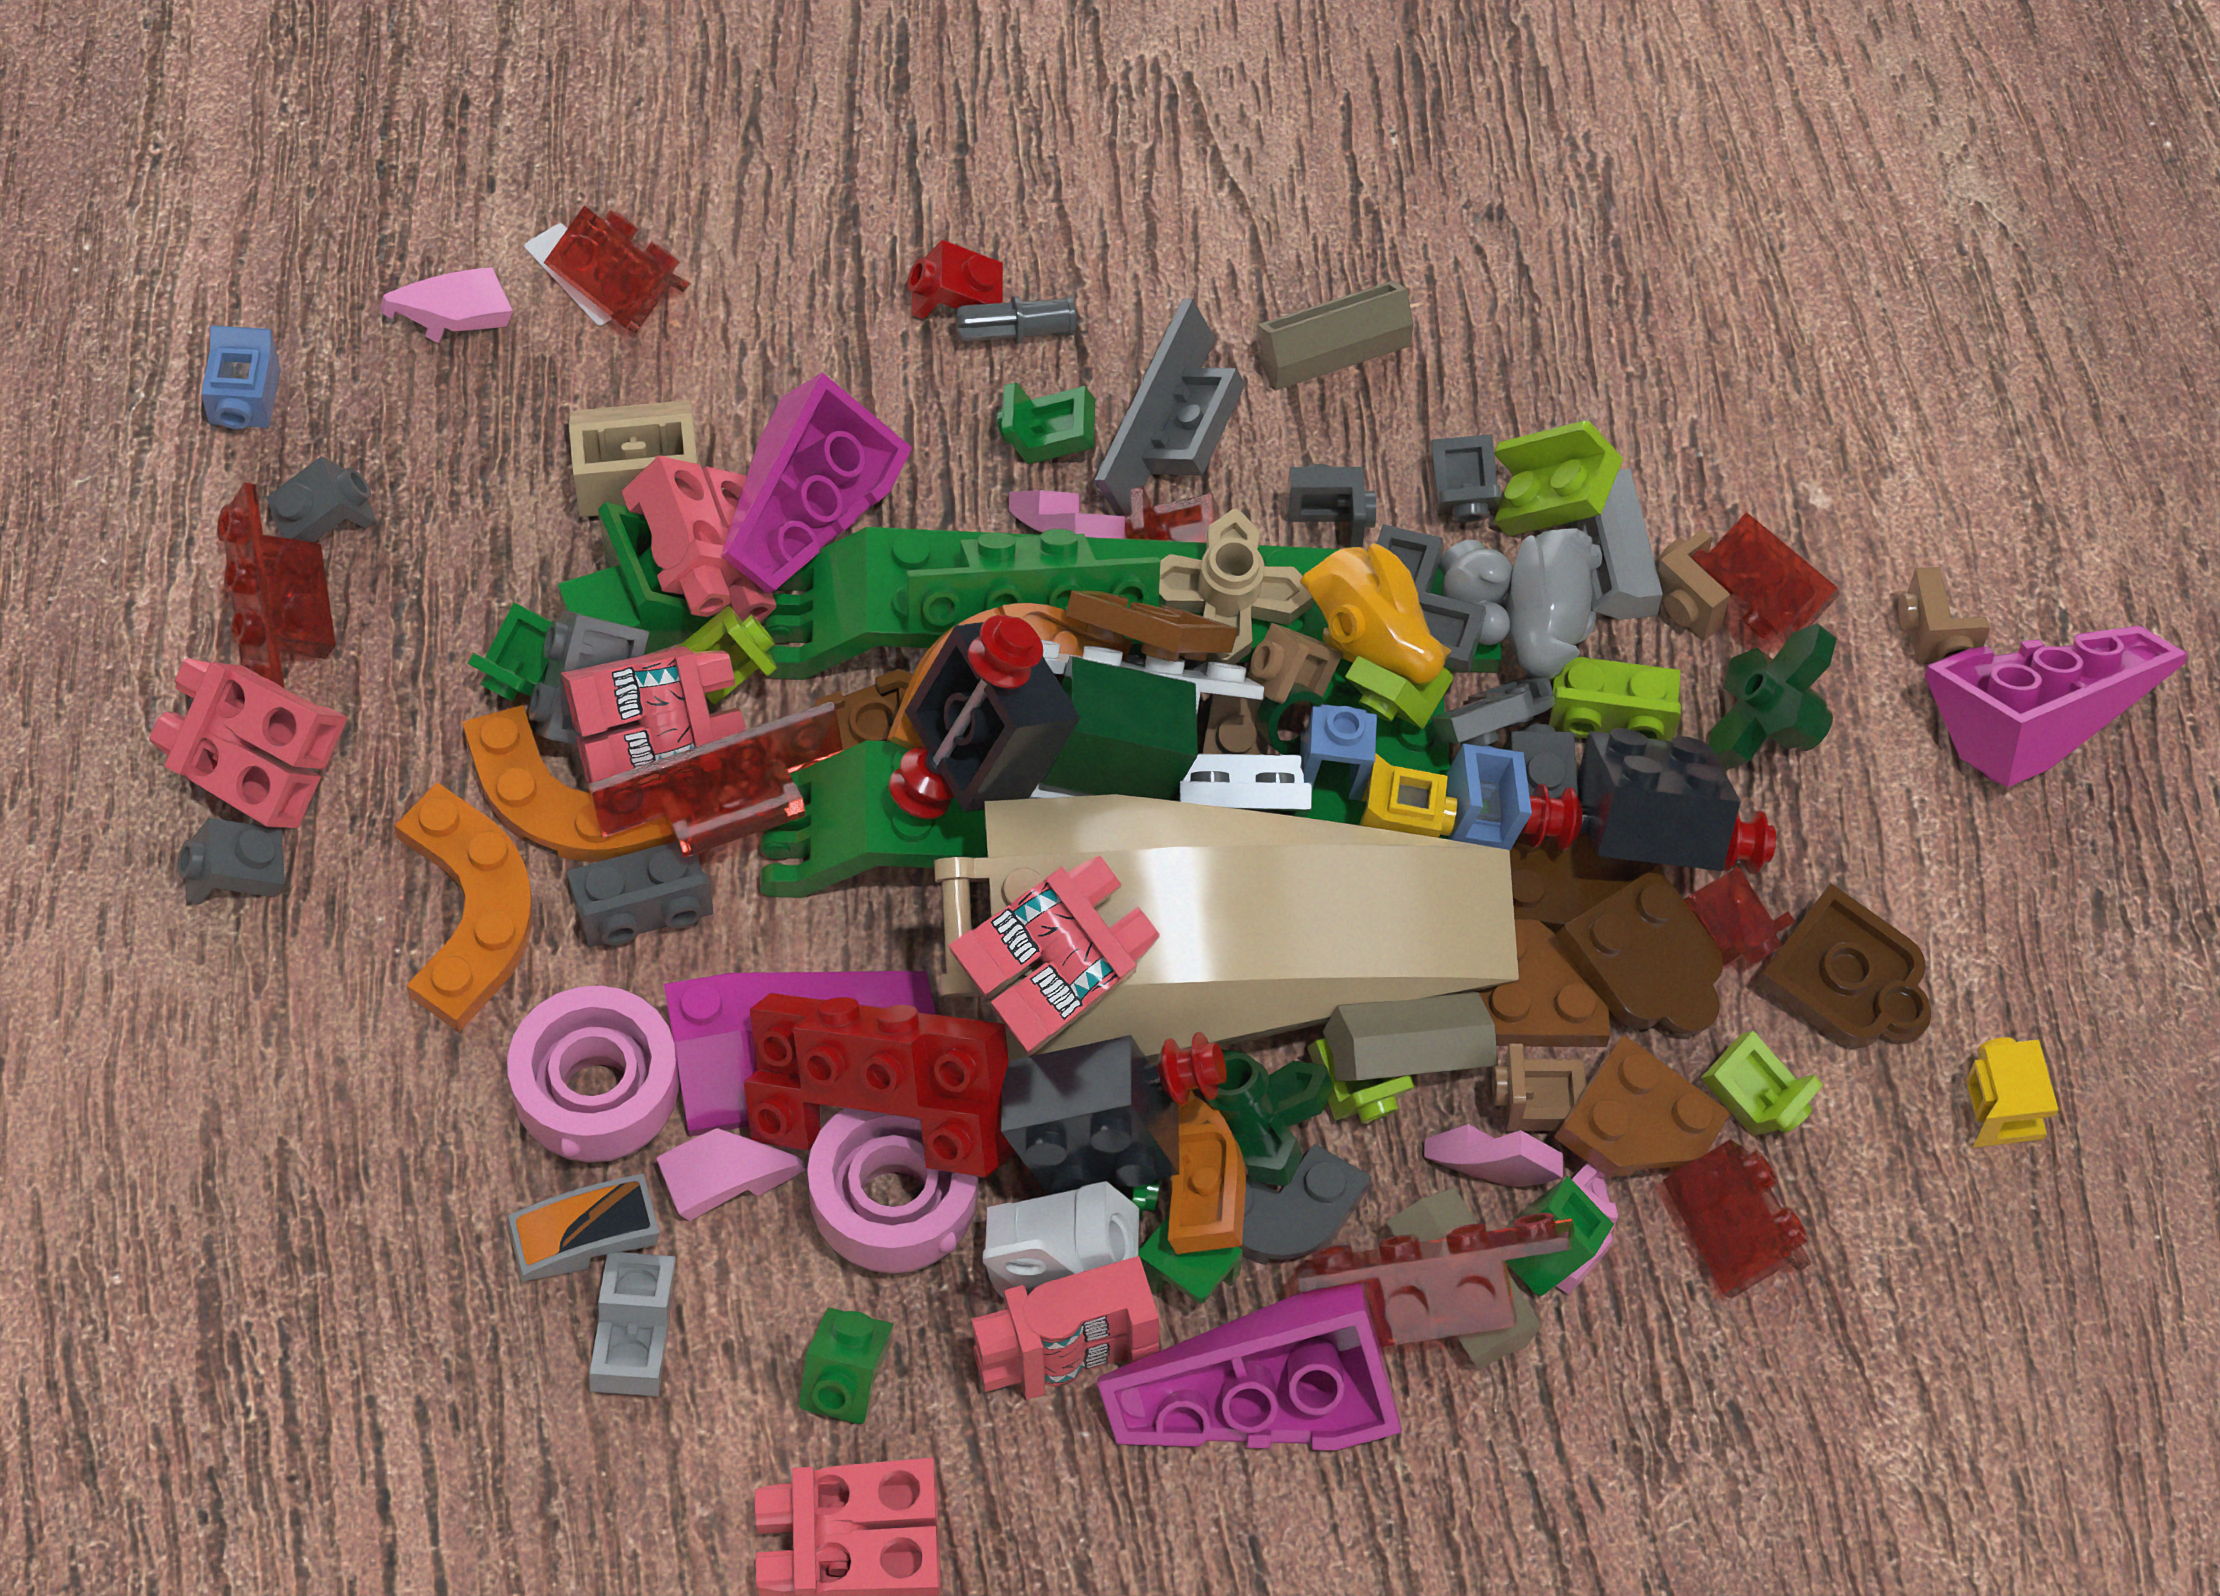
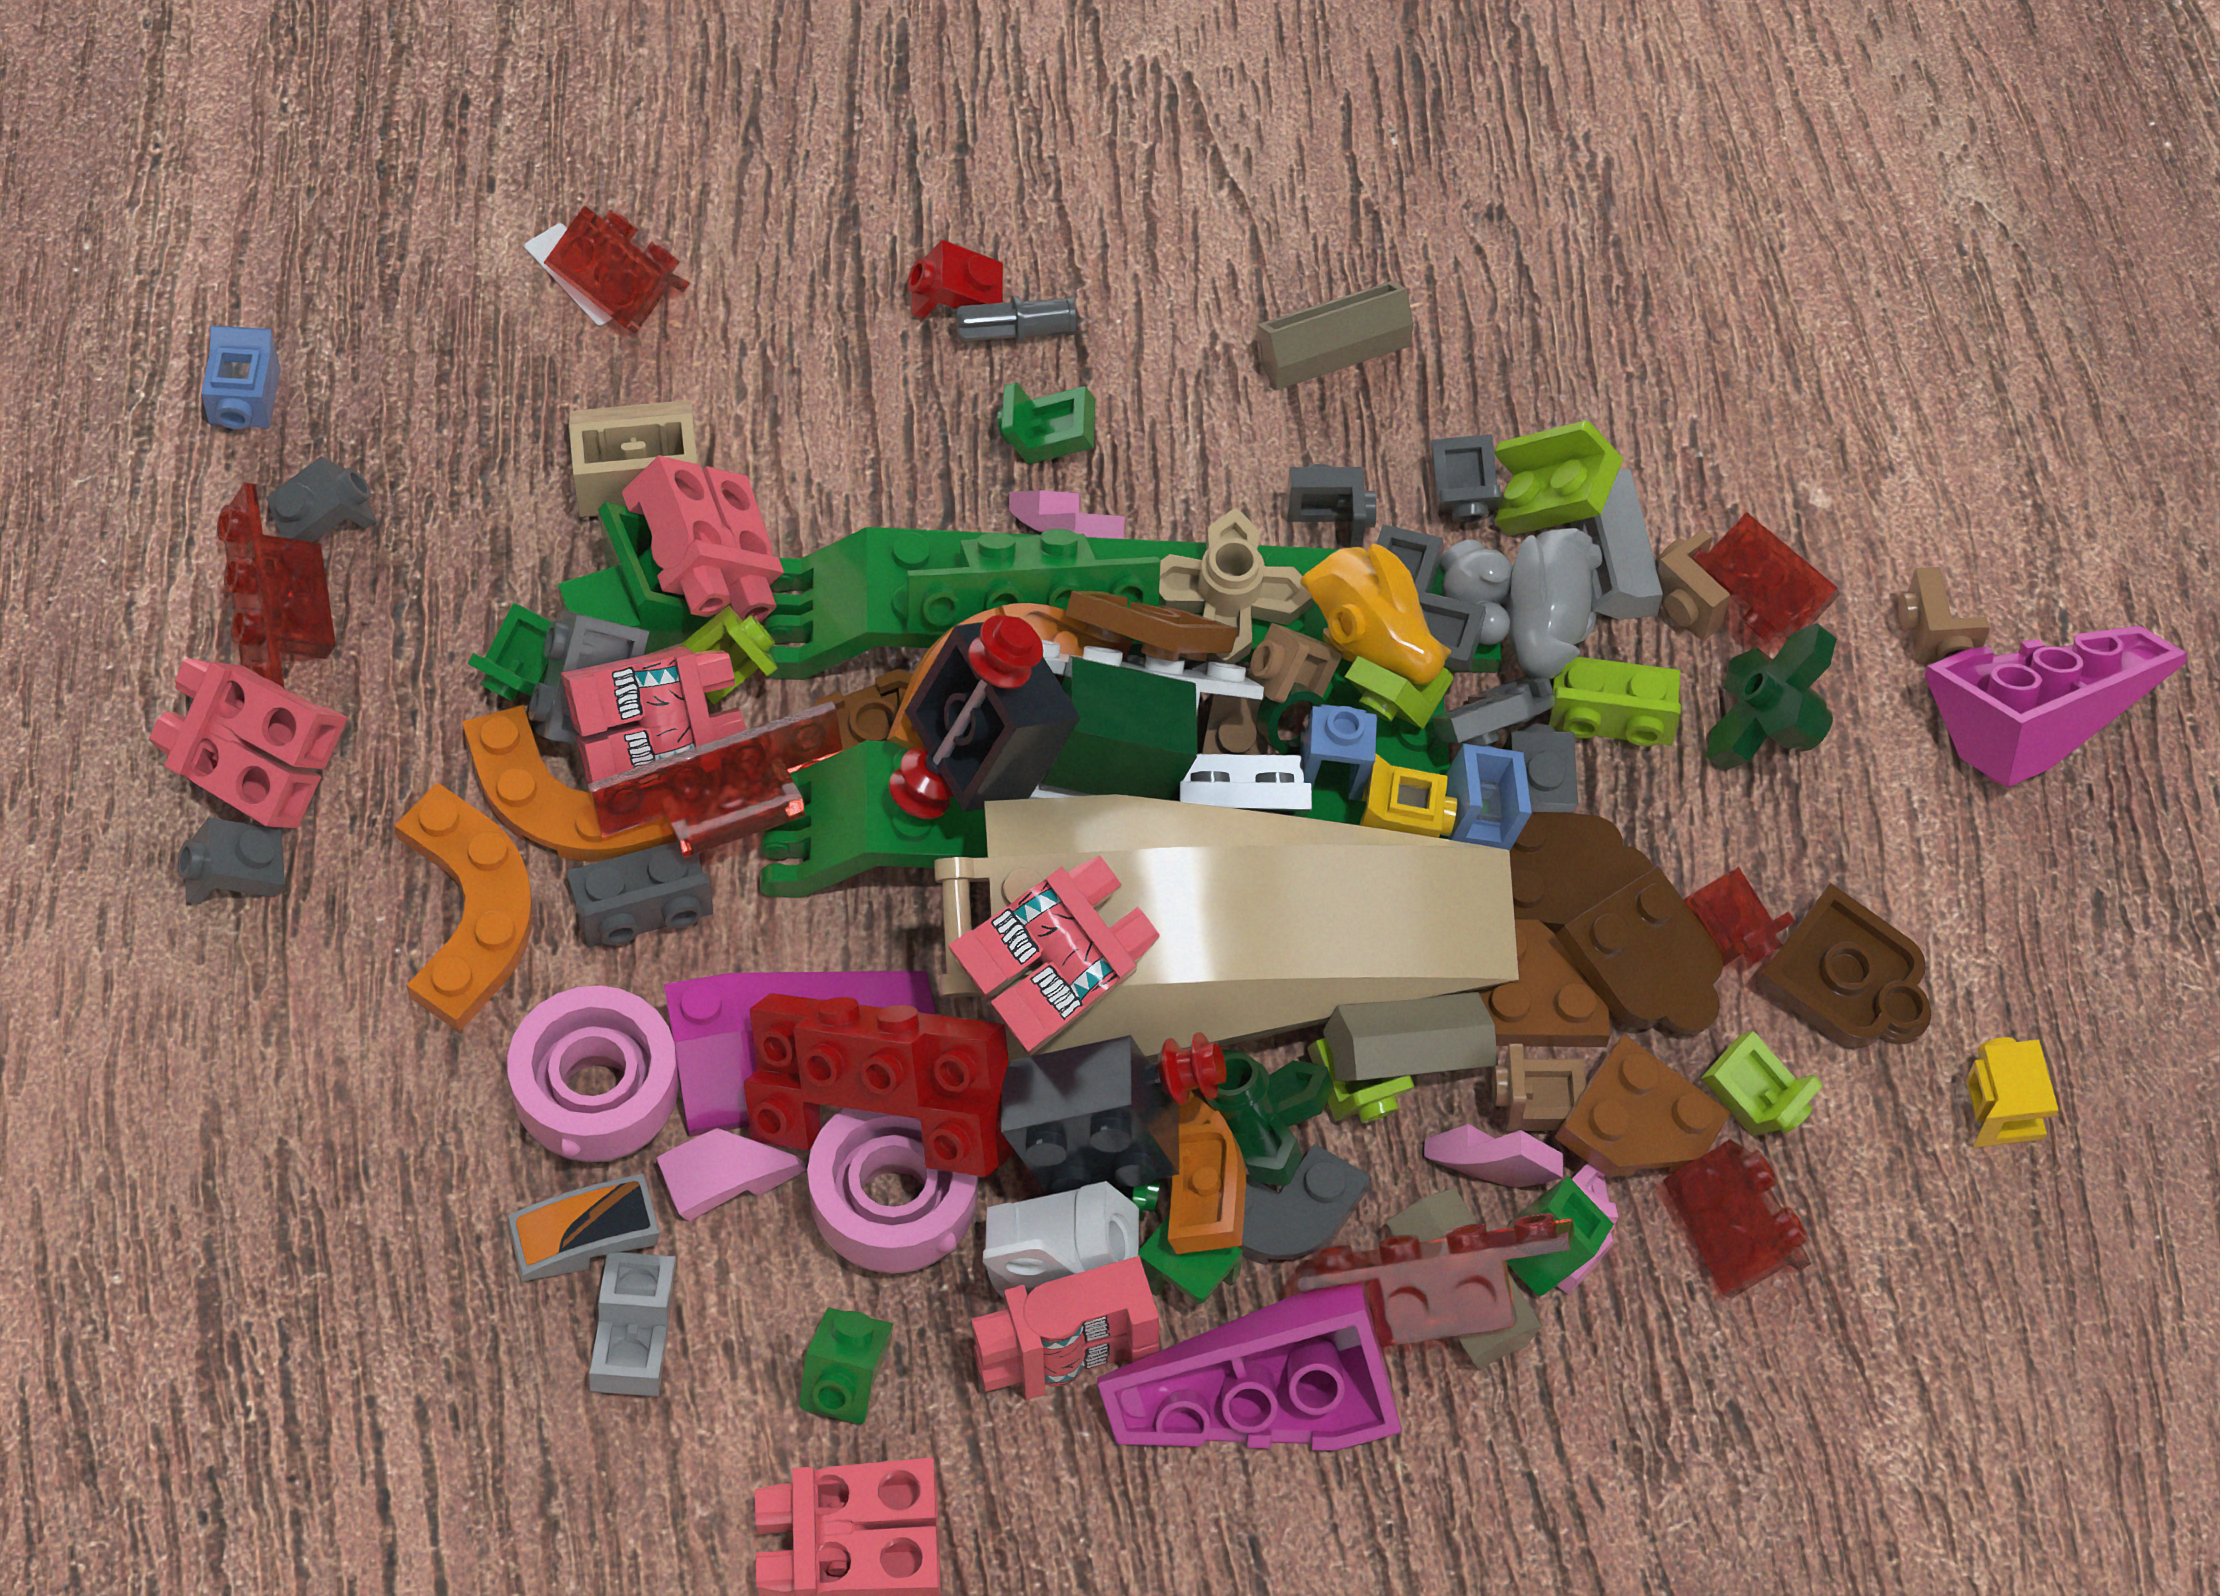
(451, 301): bright pink slope -> none
(809, 480): dark pink wedge -> none
(1174, 413): dark grey bracket -> none
(1174, 521): clear red bracket -> none
(1653, 806): black brick -> none

